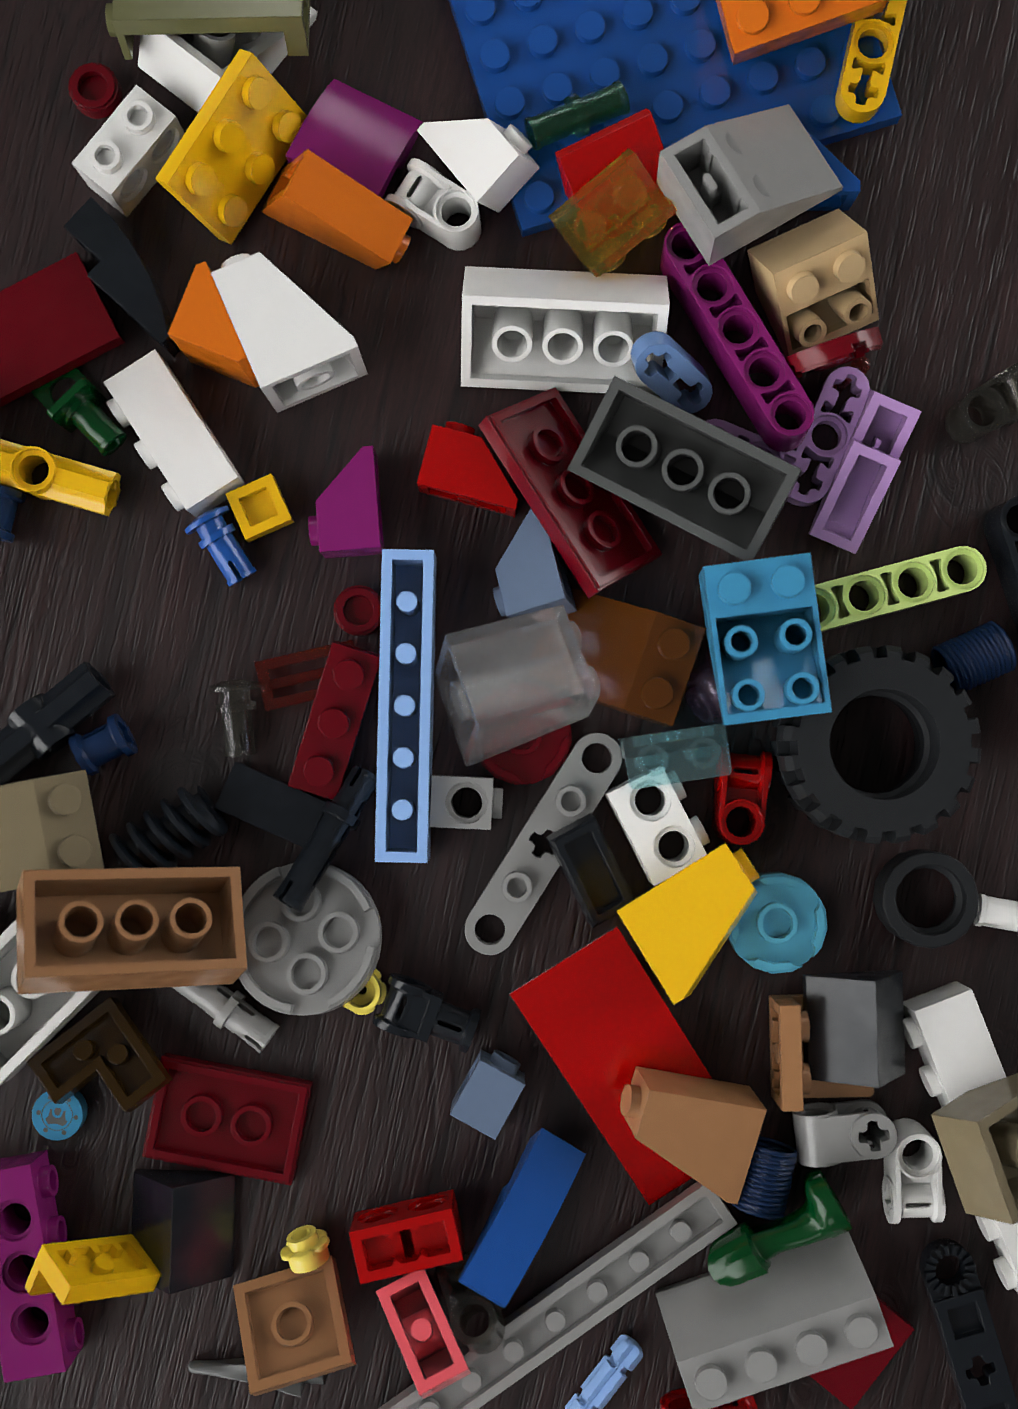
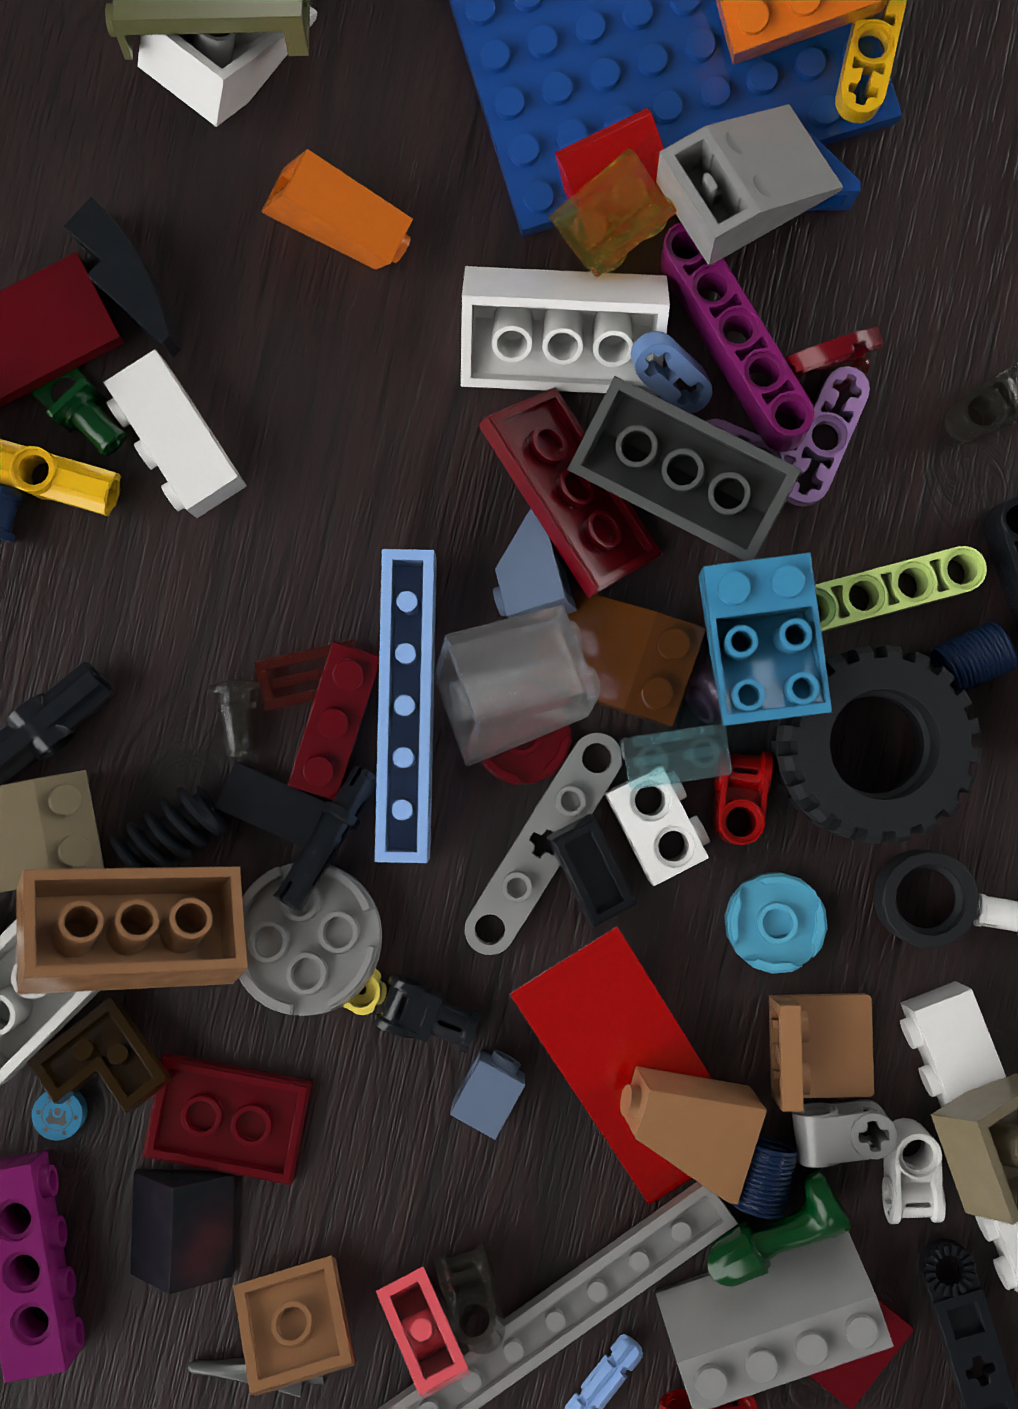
(93, 1269): yellow bracket -> none
(95, 90): dark red tile -> none
(103, 744): dark blue bush -> none
(129, 150): white brick -> none
(206, 331): orange slope -> none
(222, 544): blue pin -> none
(232, 1012): light grey pin -> none
(233, 147): yellow plate -> none
(259, 508): yellow plate -> none
(284, 333): white slope -> none
(306, 1249): light yellow plate -> none
(350, 511): magenta slope -> none
(357, 135): magenta slope -> none
(358, 610): dark red tile -> none
(407, 1236): red brick -> none
(432, 200): white piece -> none
(441, 803): light grey brick -> none
(464, 470): red slope -> none
(483, 157): white slope -> none
(521, 1217): blue slope -> none
(577, 115): clear green pin -> none
(691, 917): yellow slope -> none
(815, 281): tan slope -> none
(855, 1027): black slope -> none
(864, 472): lavender slope -> none

